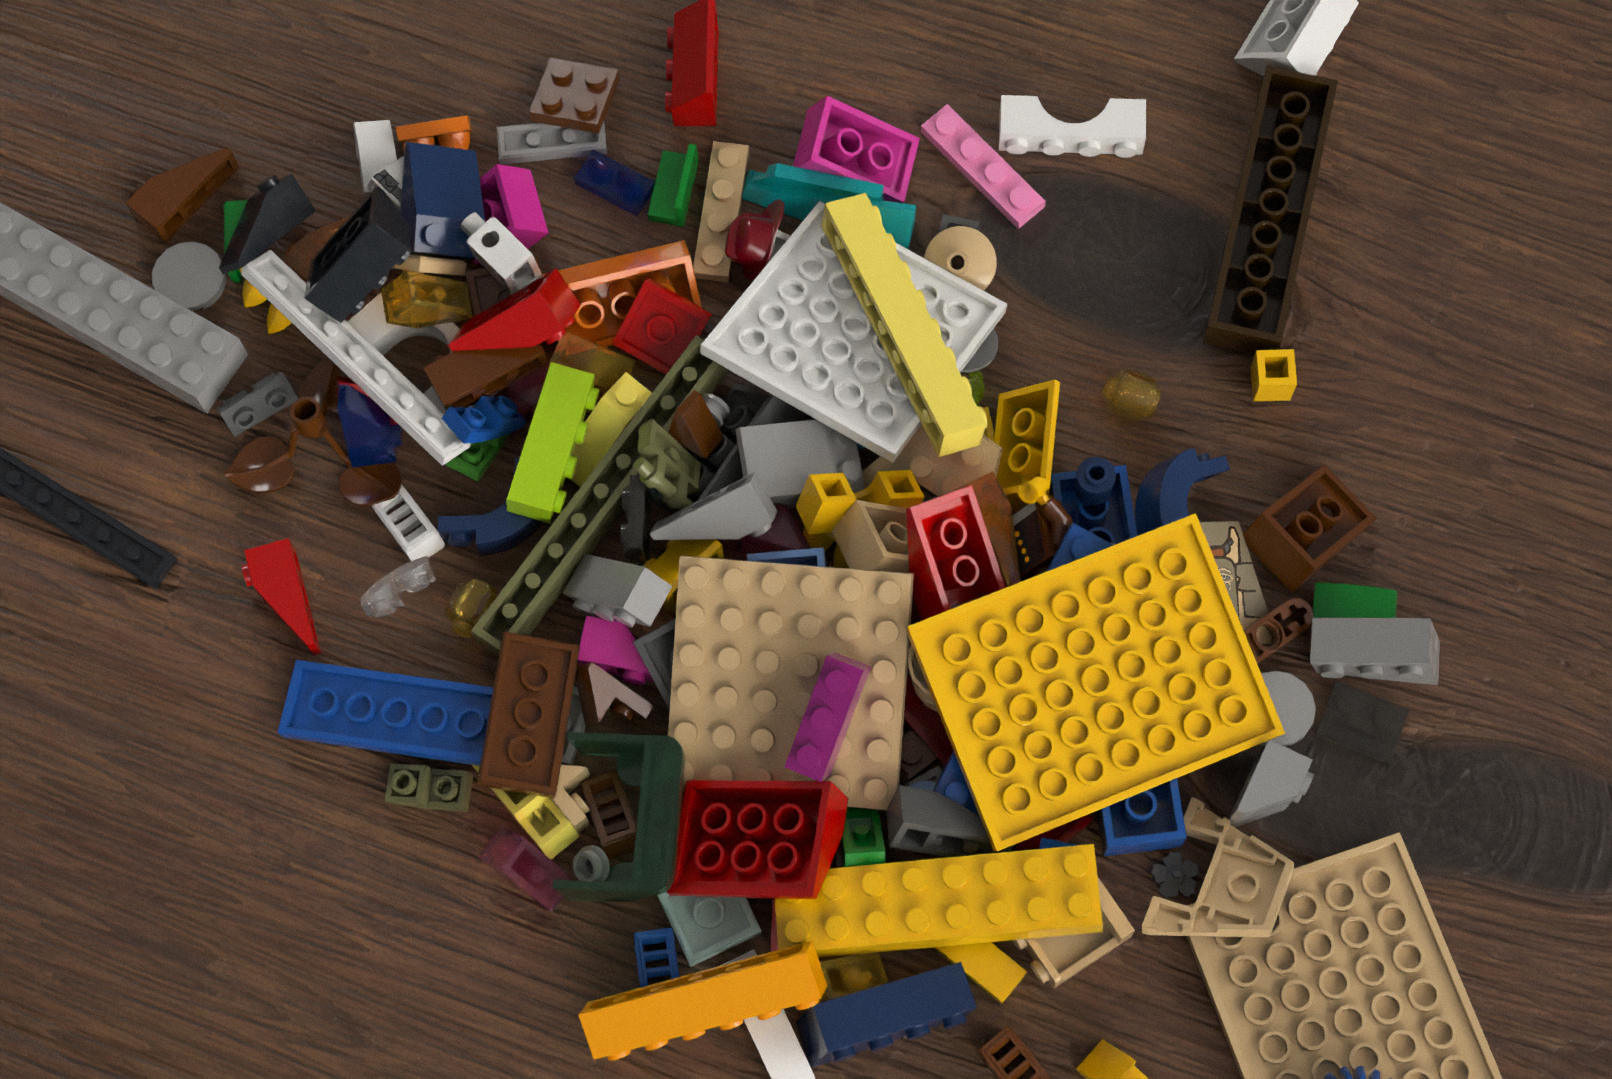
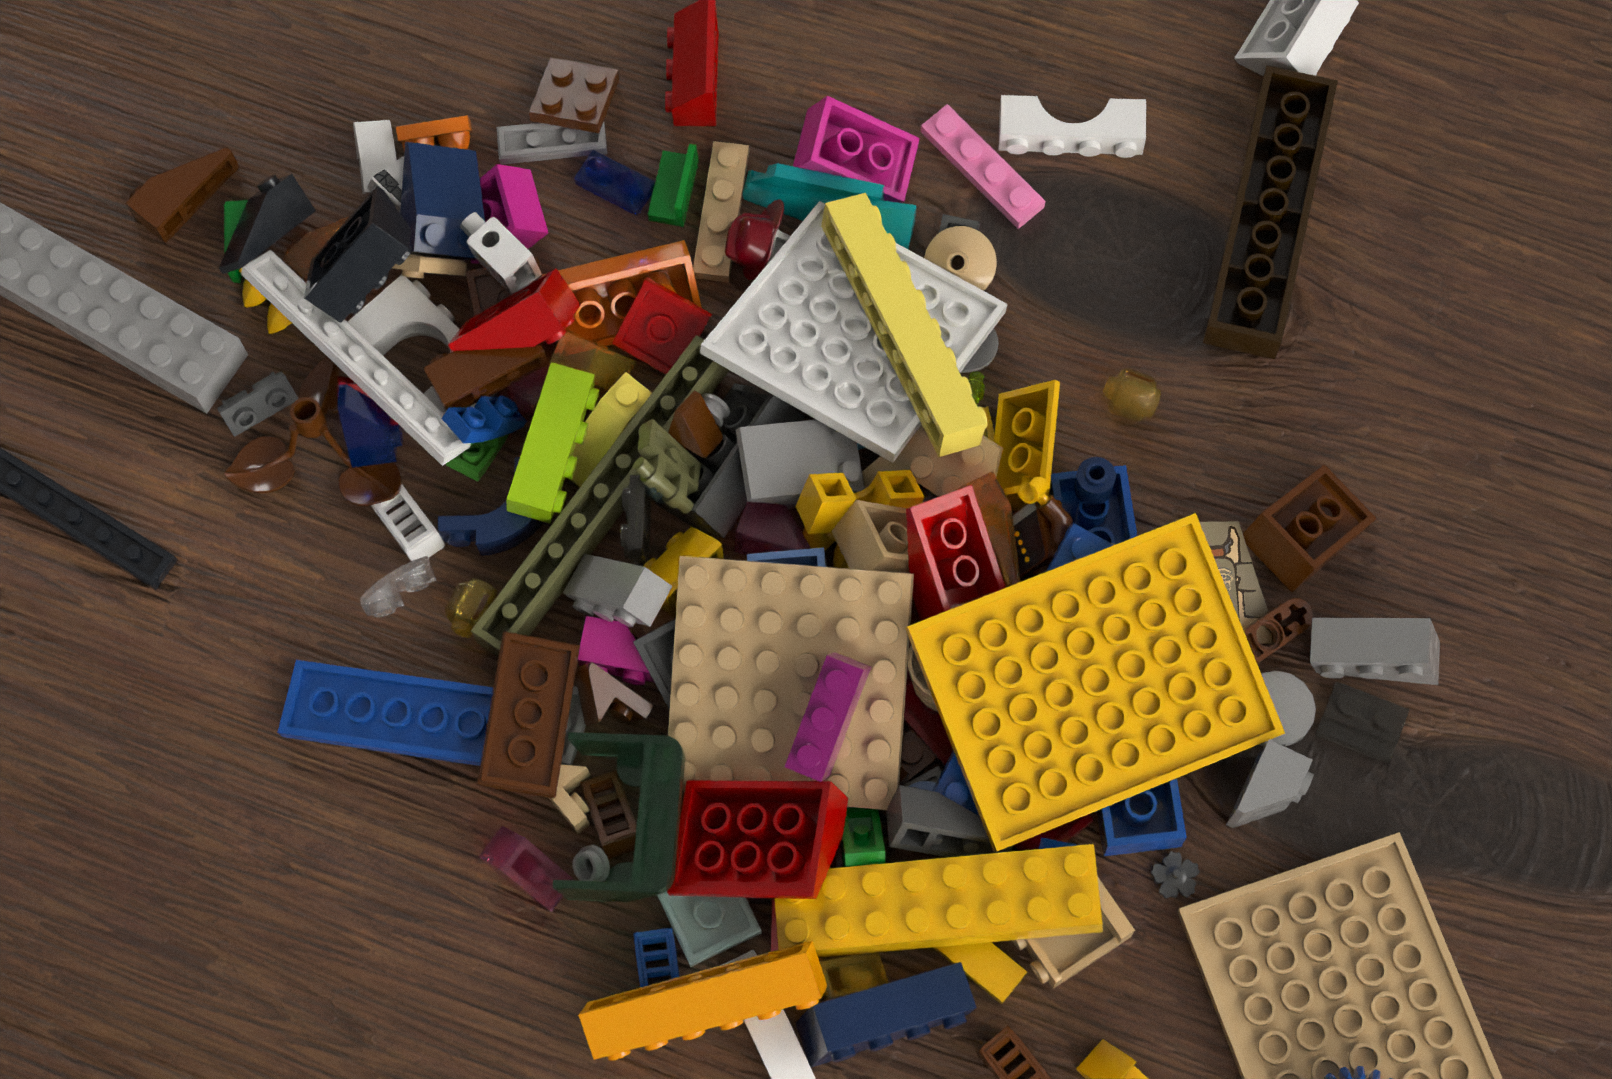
(189, 275): light grey tile -> none
(279, 582): red slope -> none
(425, 300): clear yellow slope -> none
(428, 787): olive slope -> none
(539, 819): light yellow slope -> none
(726, 514): light grey slope -> none
(1167, 485): dark blue arch -> none
(1239, 890): tan wing -> none
(1273, 375): yellow brick -> none
(1353, 601): green slope -> none

